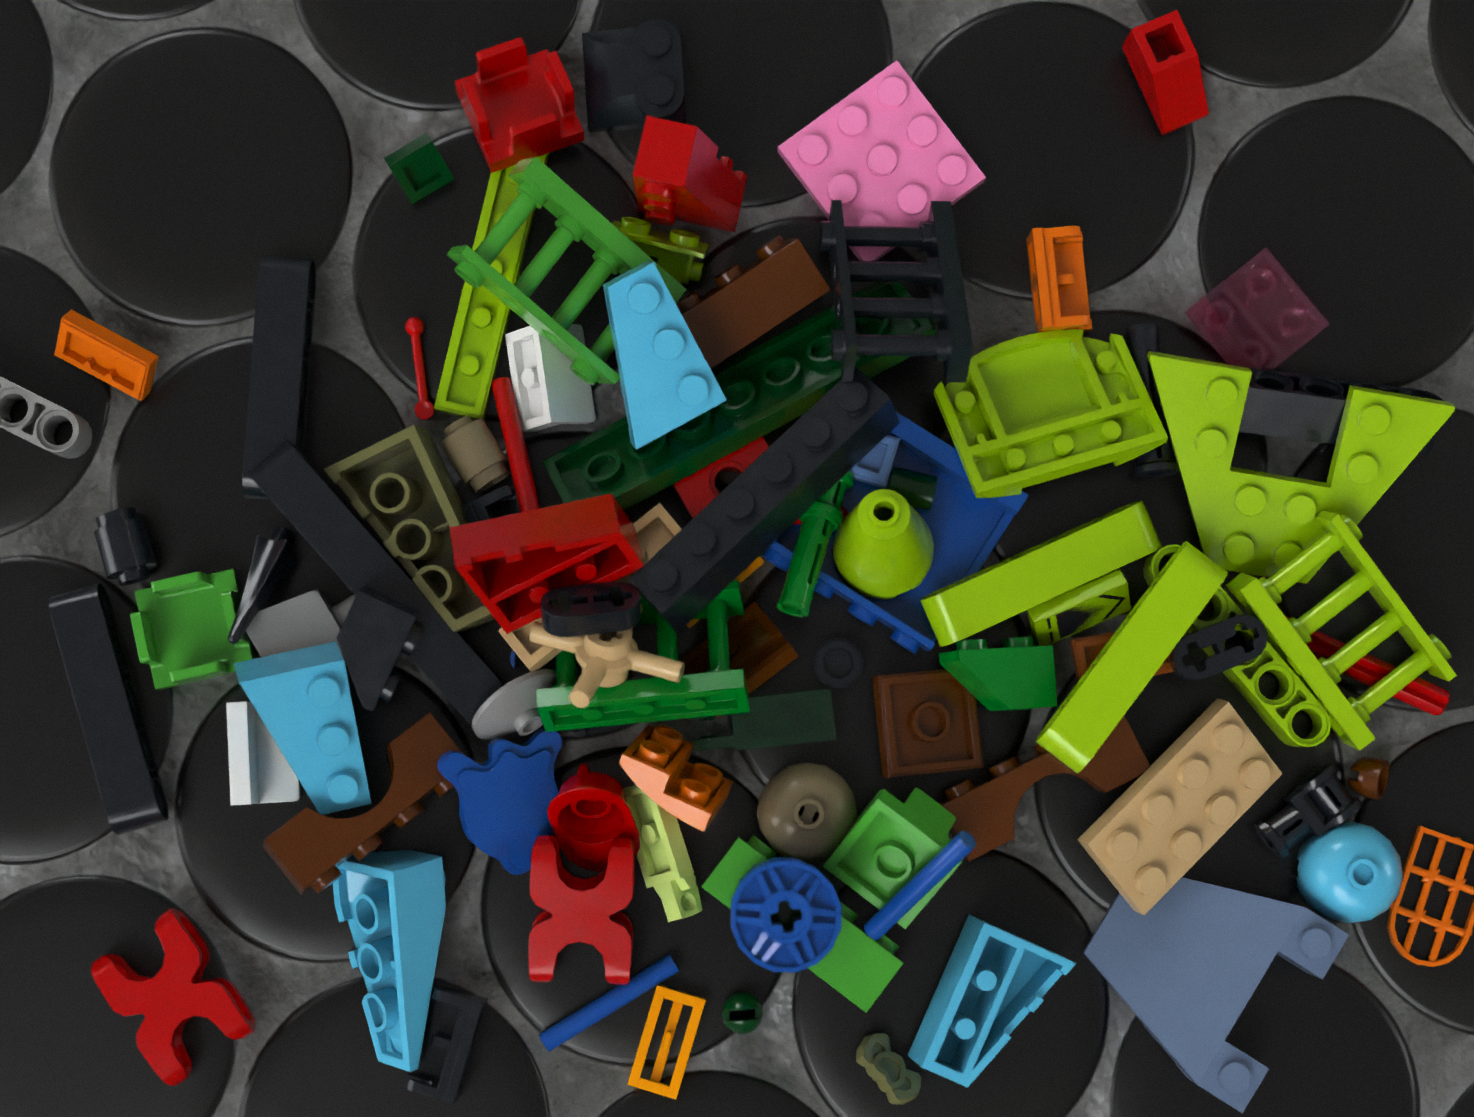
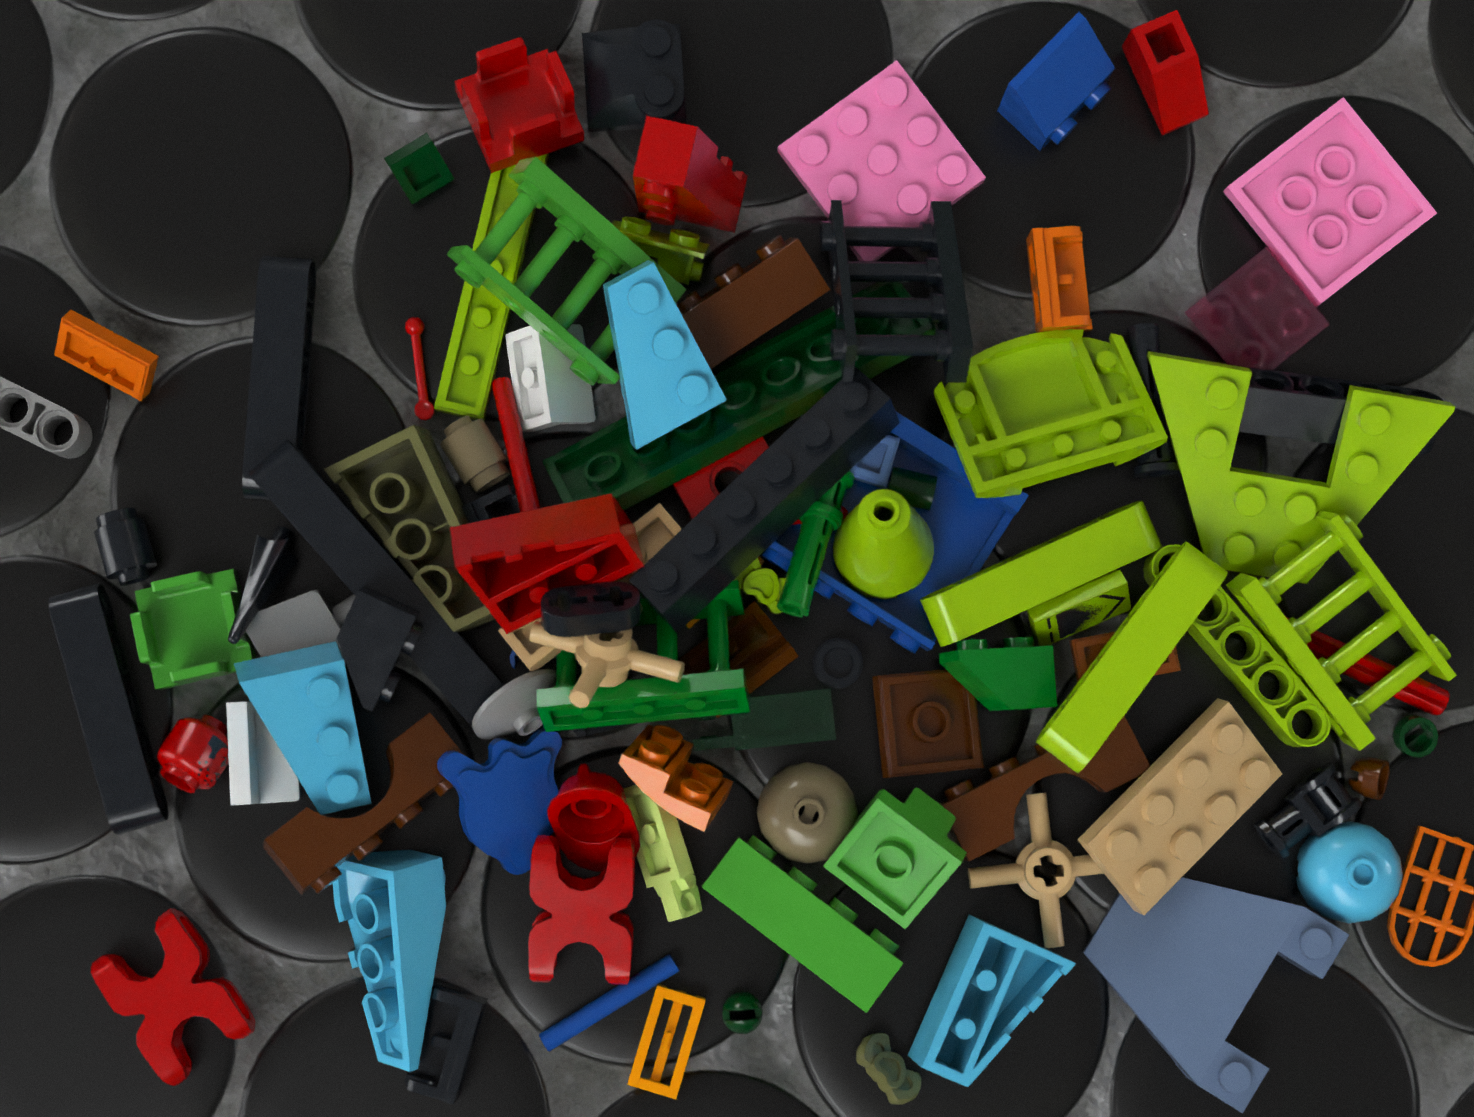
(194, 753): none -> red head
(762, 584): none -> lime piece
(804, 889): blue wheel -> none
(920, 885): blue bar -> none
(1022, 870): none -> tan bar
(1058, 84): none -> blue slope
(1222, 659): black beam -> none
(1329, 201): none -> bright pink plate
(1420, 741): none -> dark green hinge

